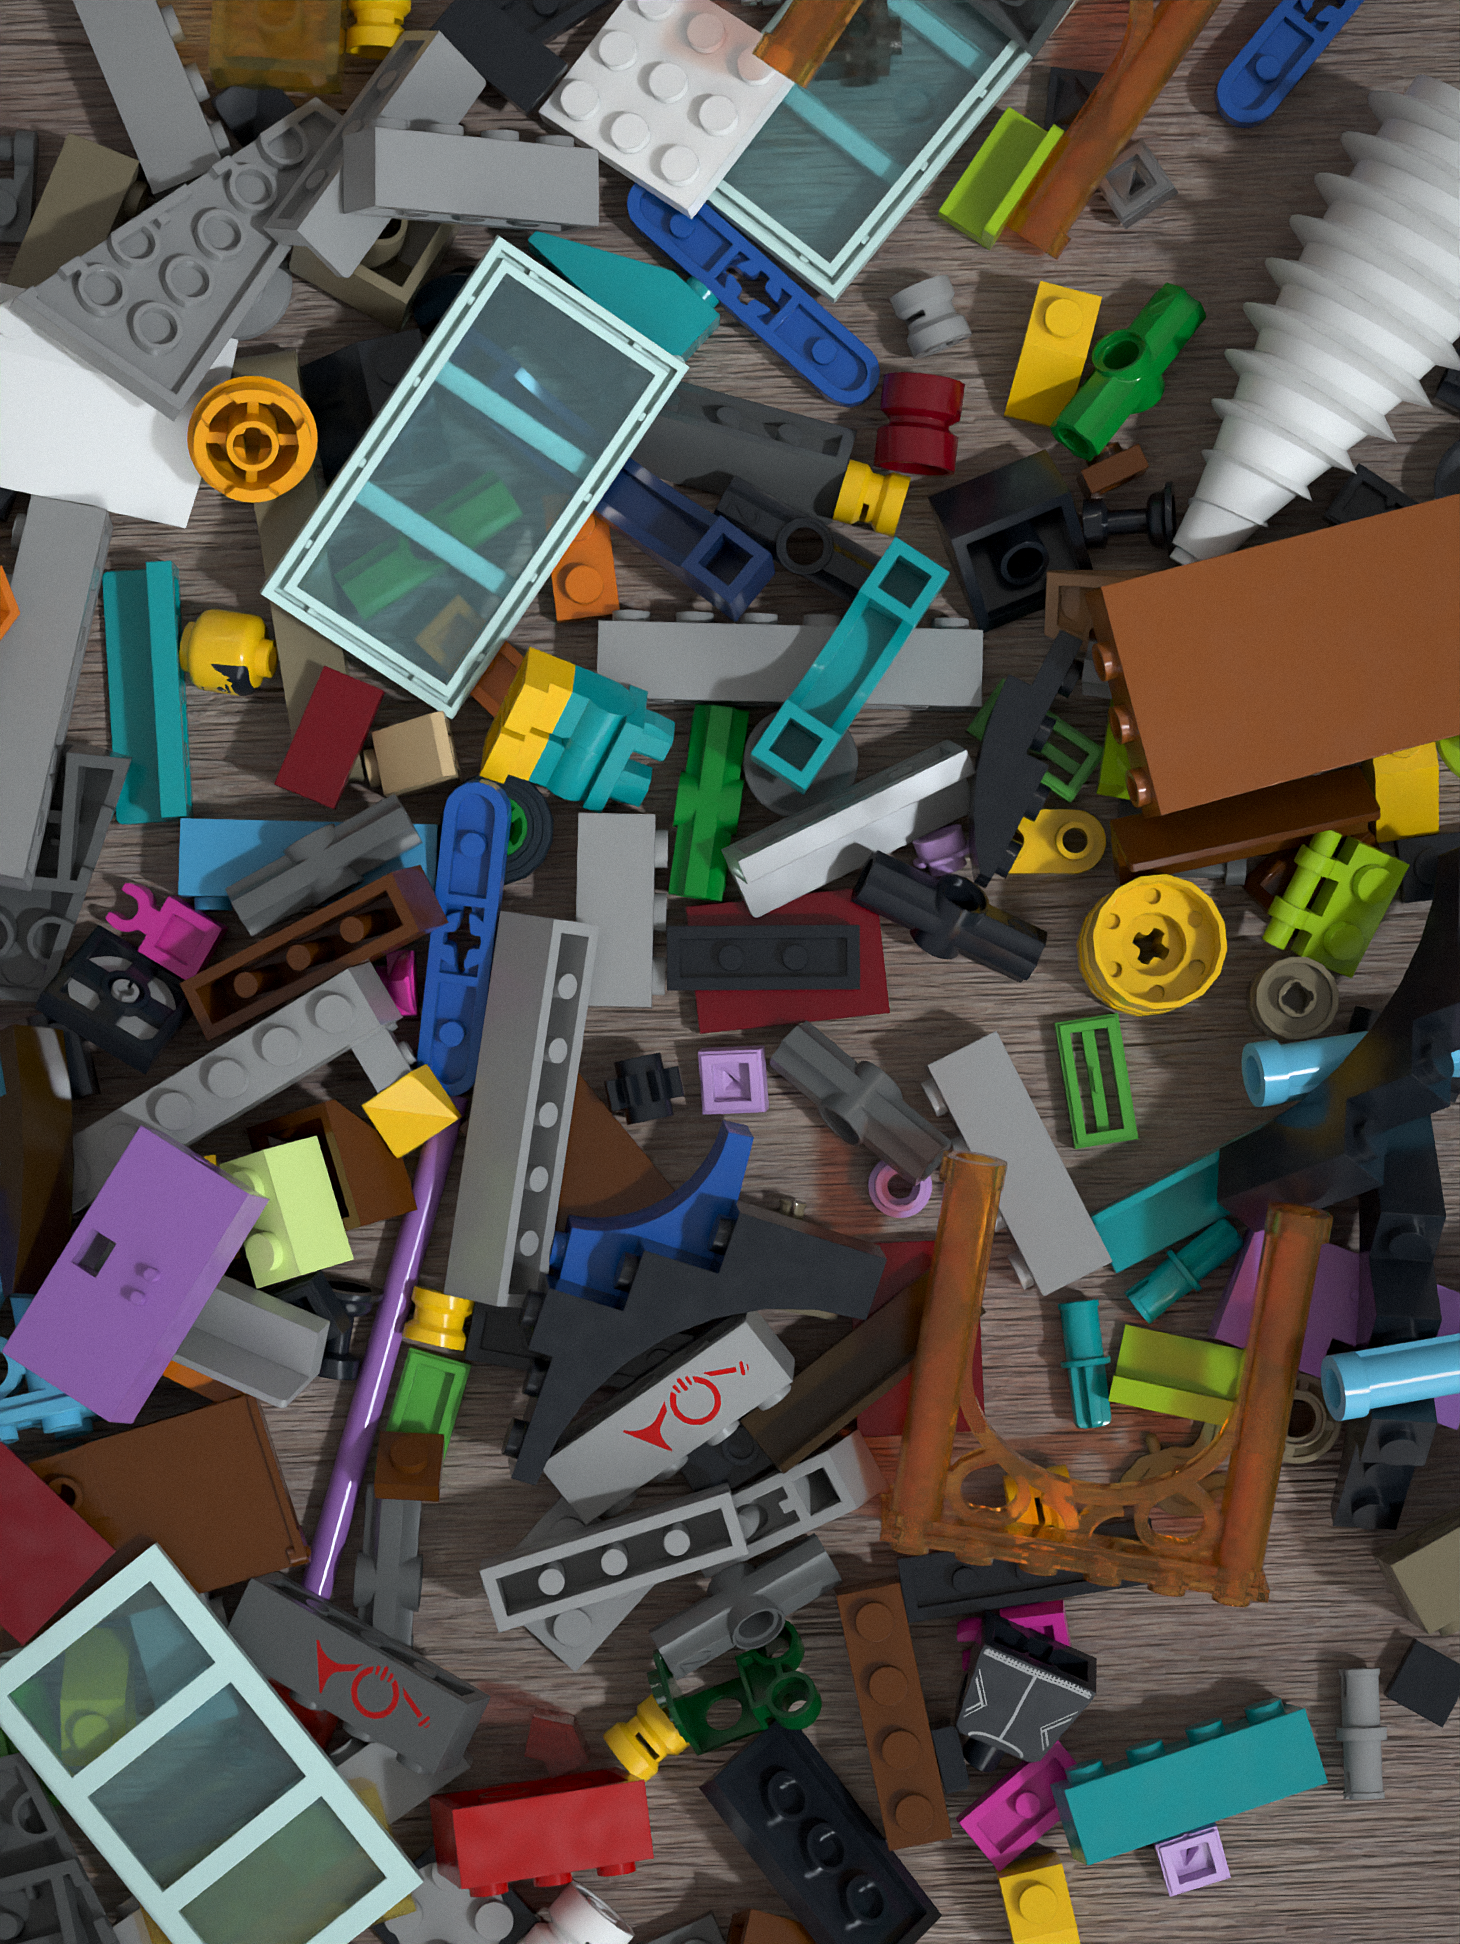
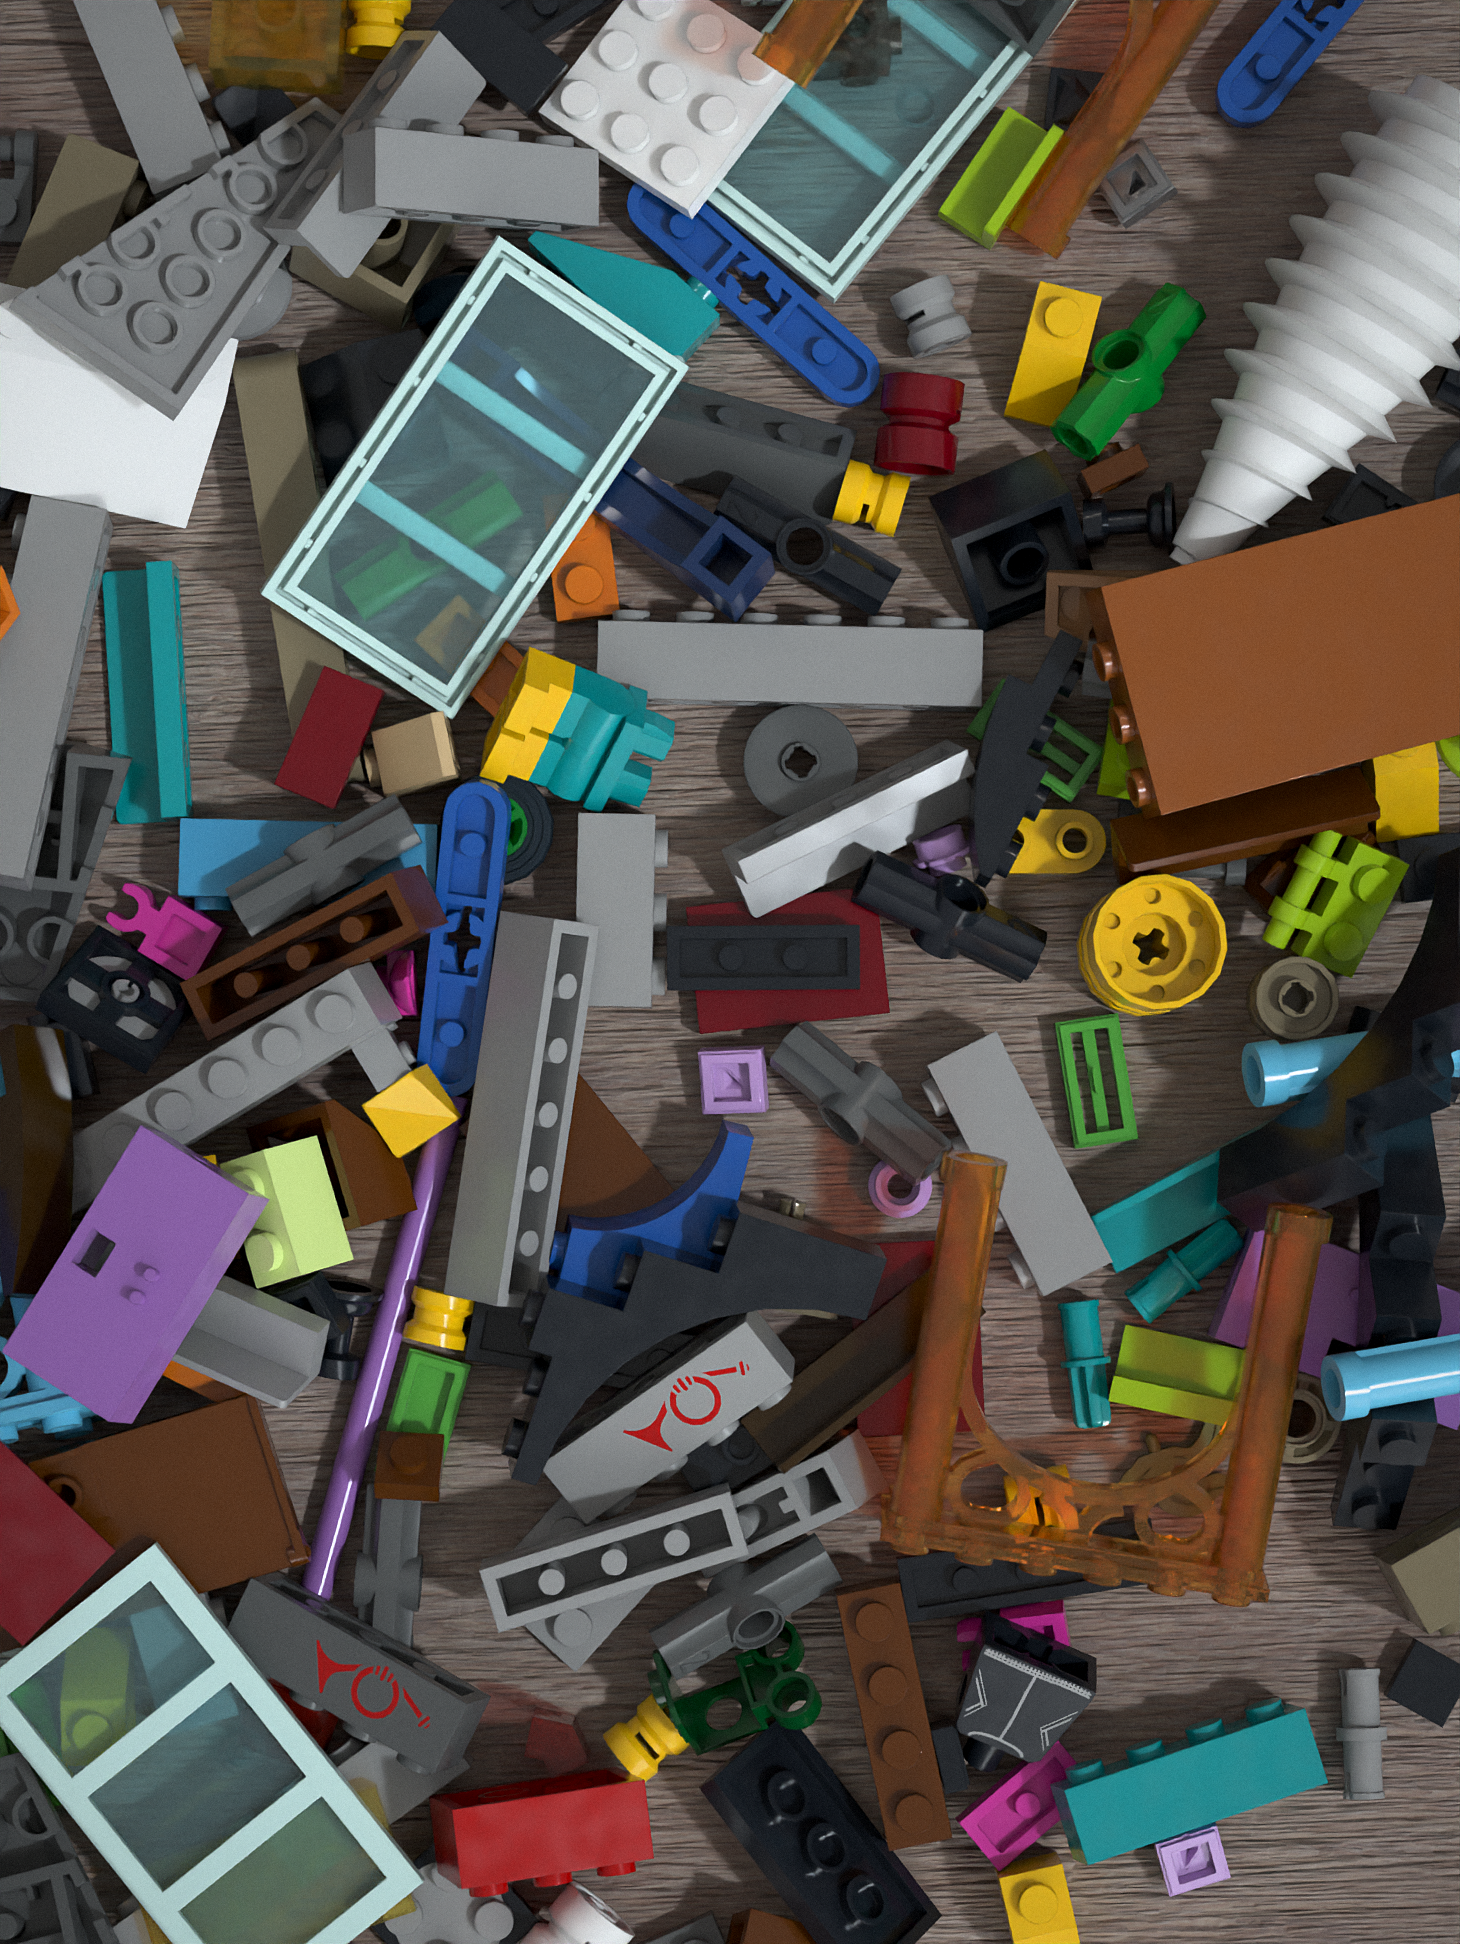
(228, 652): yellow head -> none
(252, 438): light orange cone -> none
(643, 1088): black gear -> none
(708, 802): green piece -> none
(849, 666): teal arch -> none

